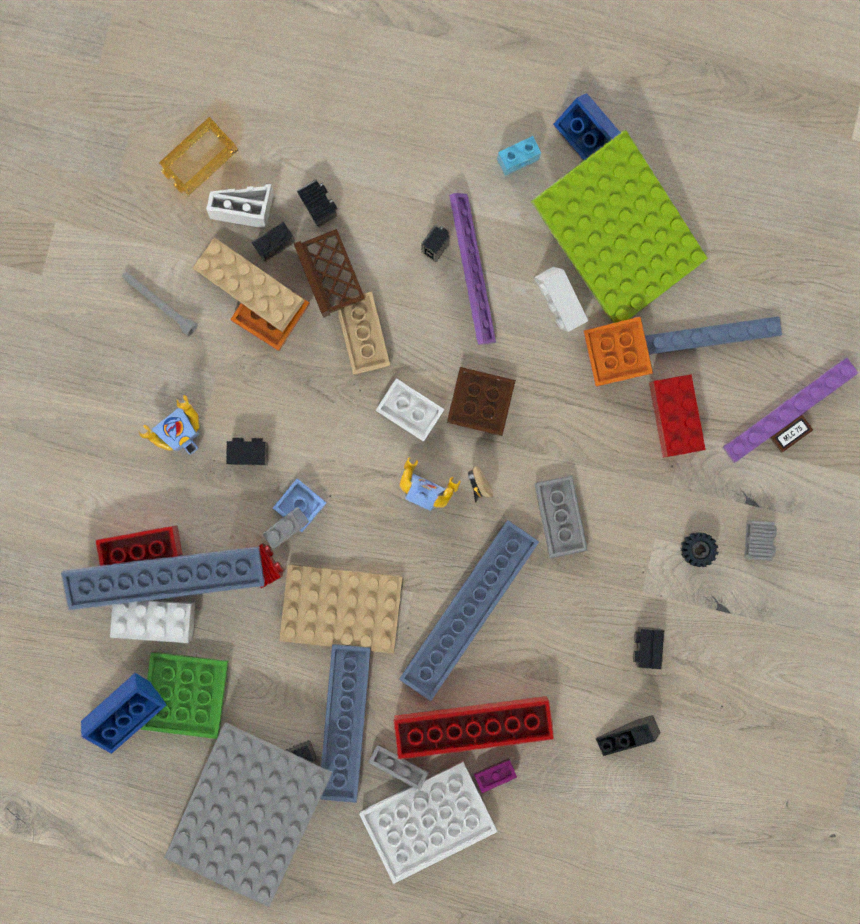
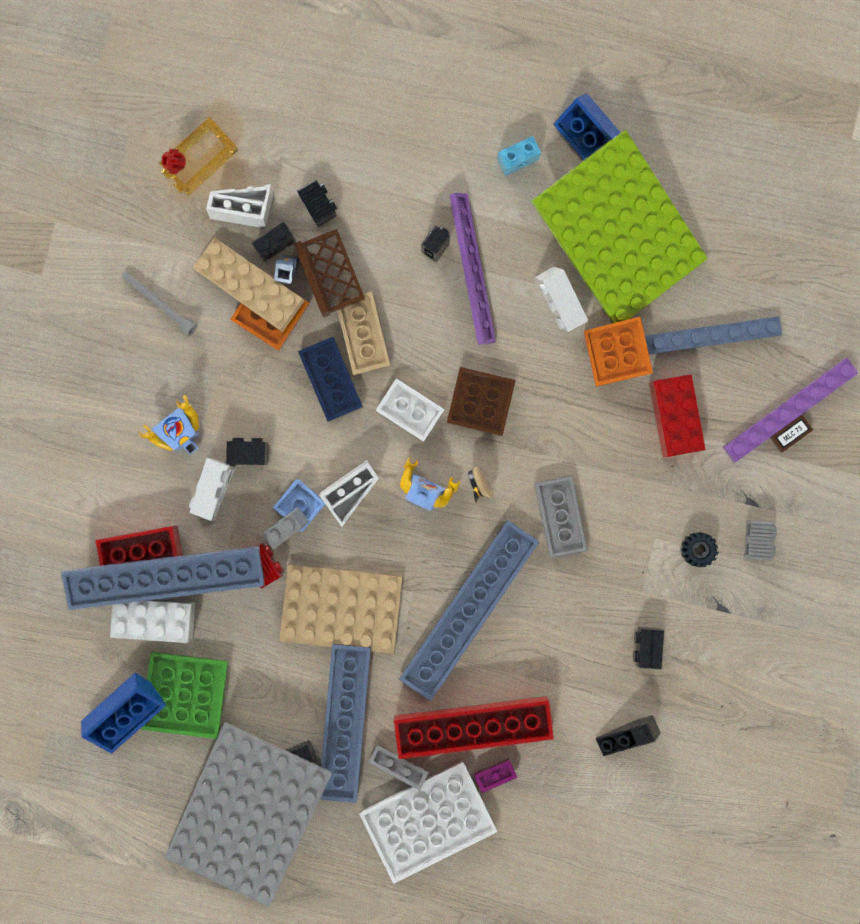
(173, 161): none -> red gear
(211, 489): none -> white wedge
(286, 267): none -> sand blue leg
(330, 379): none -> dark blue plate
(347, 492): none -> white wedge

